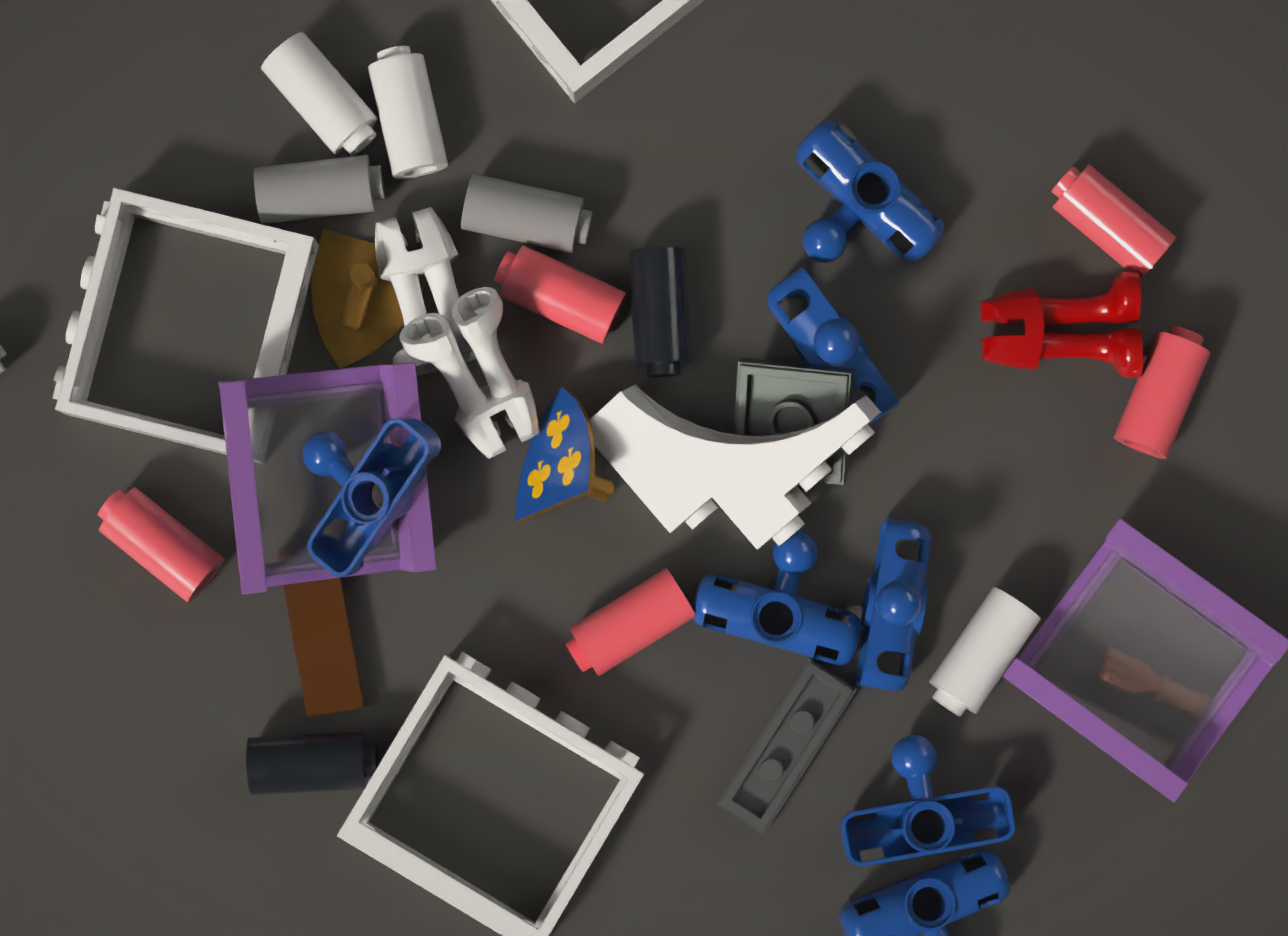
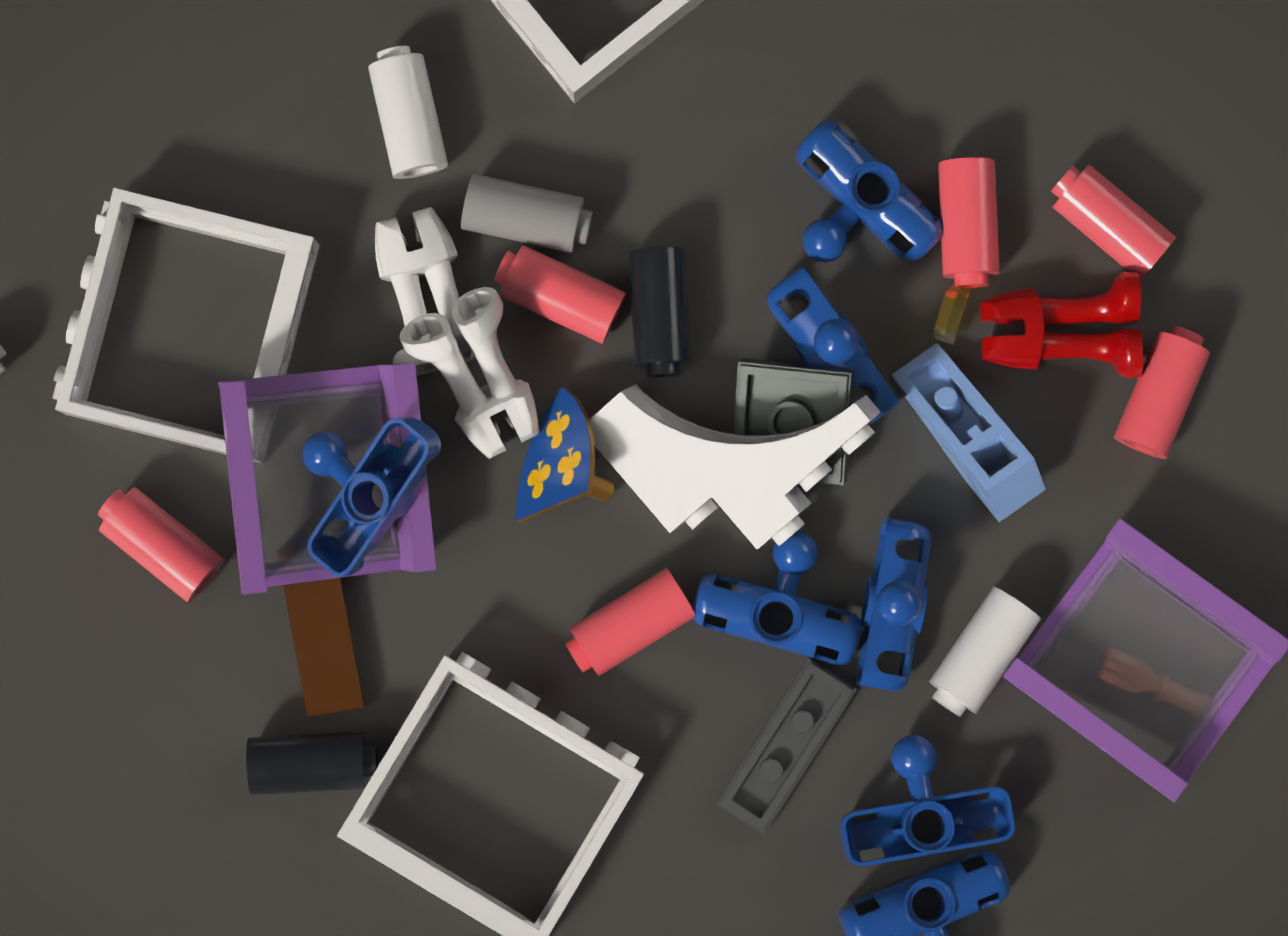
(317, 189): light grey brick -> none
(321, 95): white brick -> none
(350, 300): pearl gold shield -> none
(951, 314): none -> clear yellow tile
(969, 221): none -> coral brick
(970, 432): none -> light blue slope

